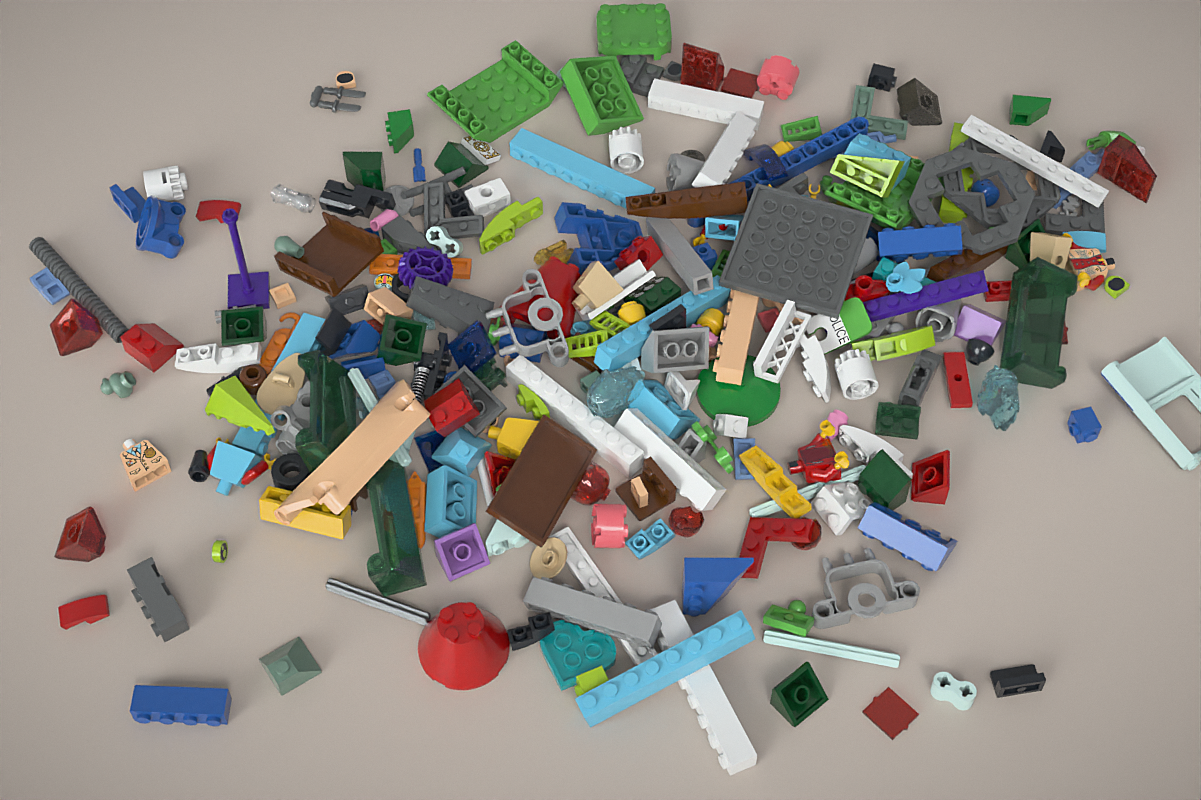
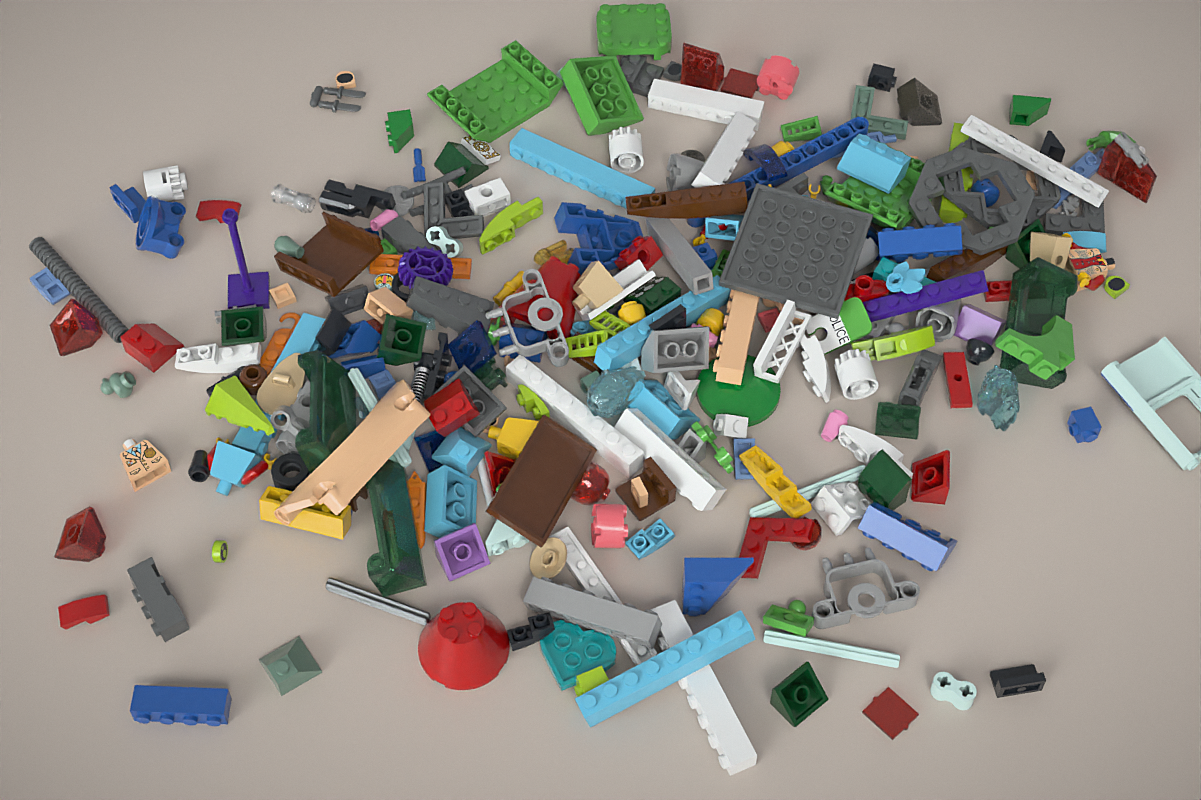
(365, 169): dark green slope -> none
(509, 288): none -> yellow pin
(685, 521): clear red hair -> none
(818, 458): torso -> none
(868, 173): lime wedge -> none
(1042, 353): none -> bright green arch
(1131, 149): none -> light grey pin

